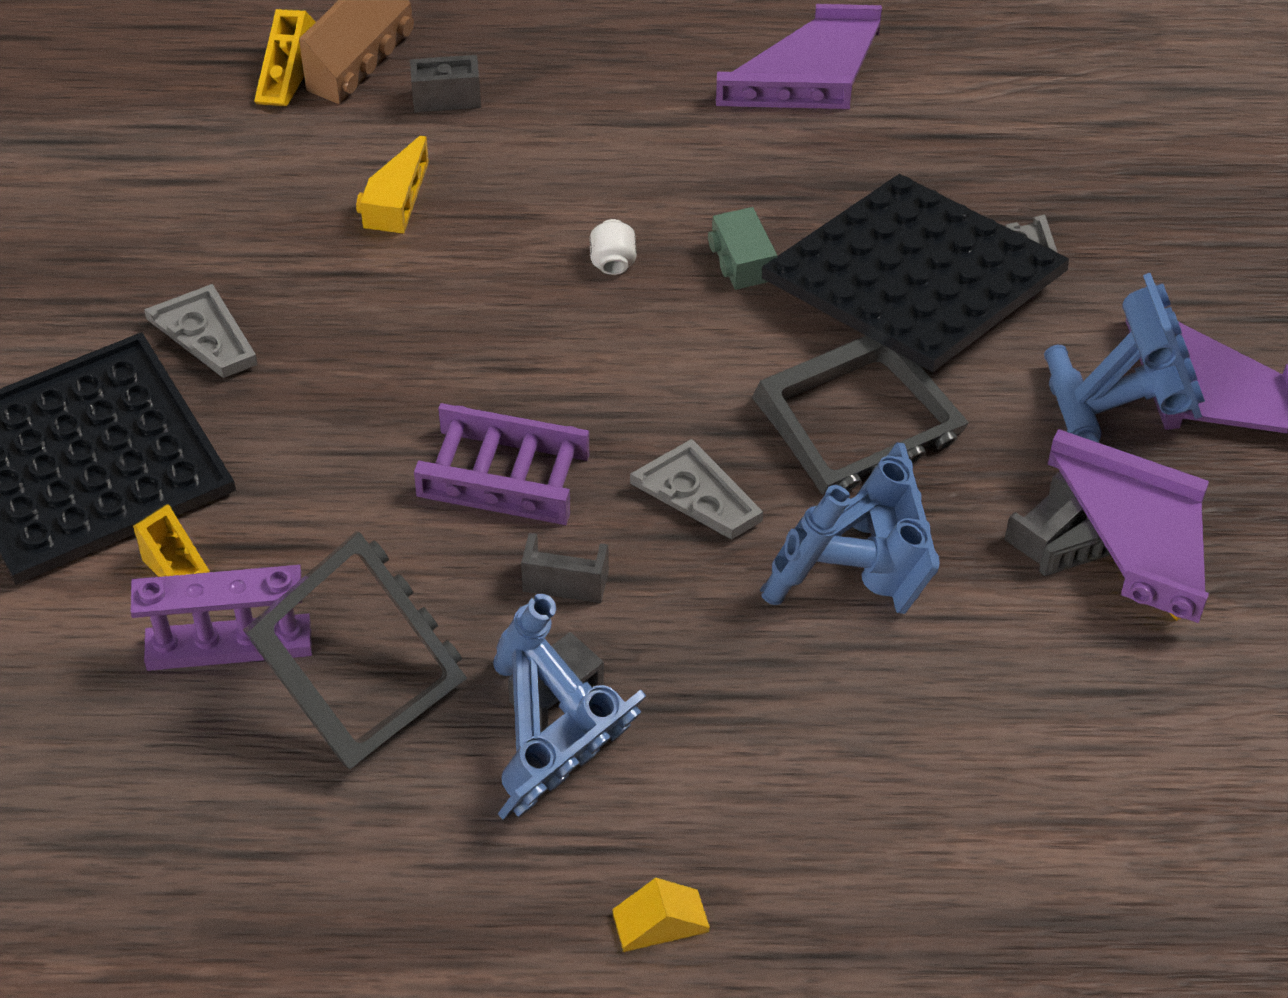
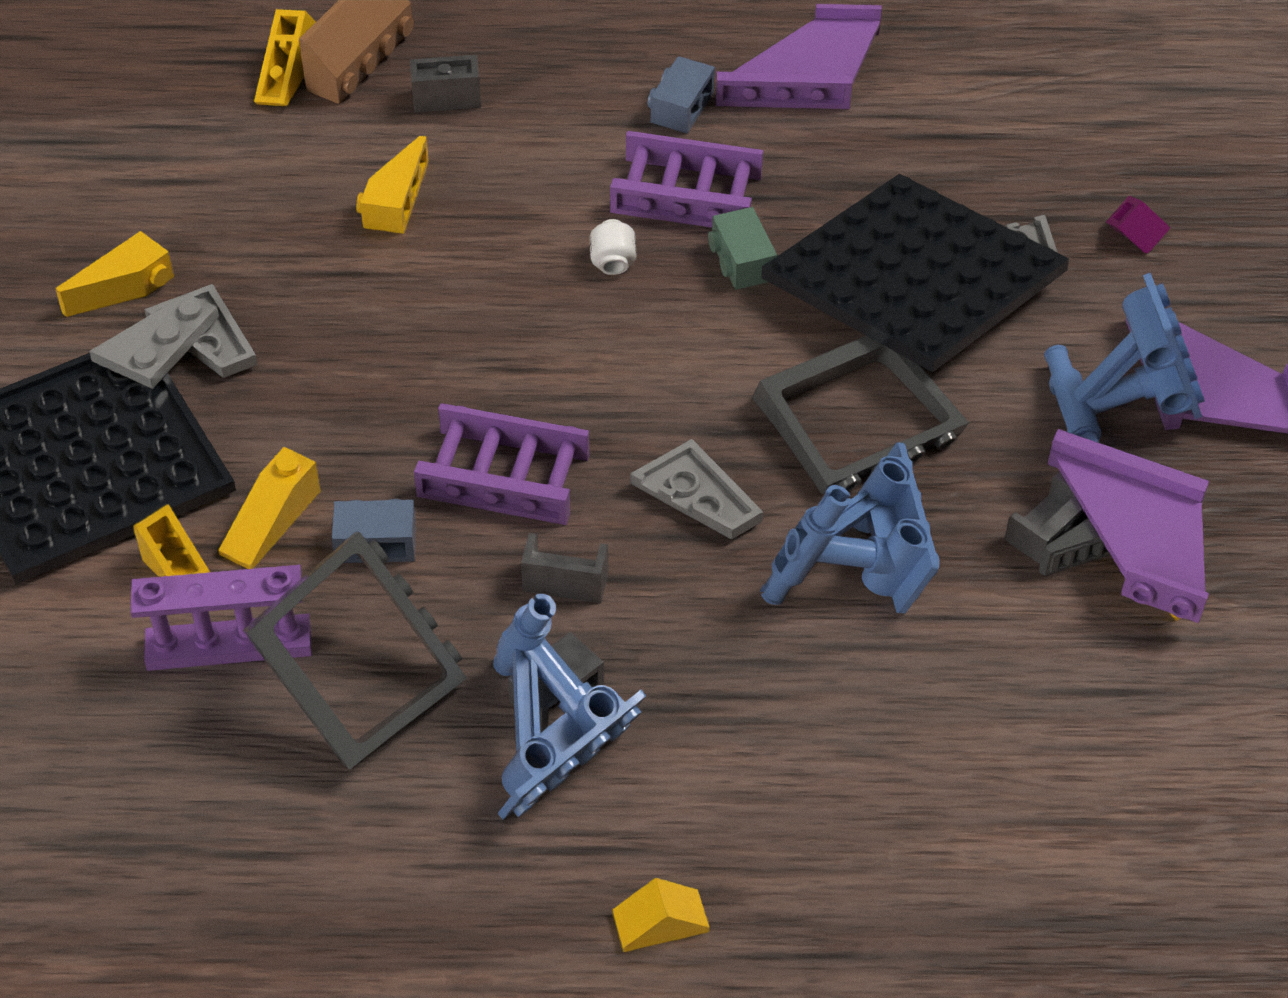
(117, 277): none -> yellow slope
(157, 342): none -> light grey wing
(271, 507): none -> yellow slope
(385, 521): none -> sand blue brick
(677, 203): none -> medium lavender fence
(681, 94): none -> sand blue brick
(1138, 224): none -> magenta panel

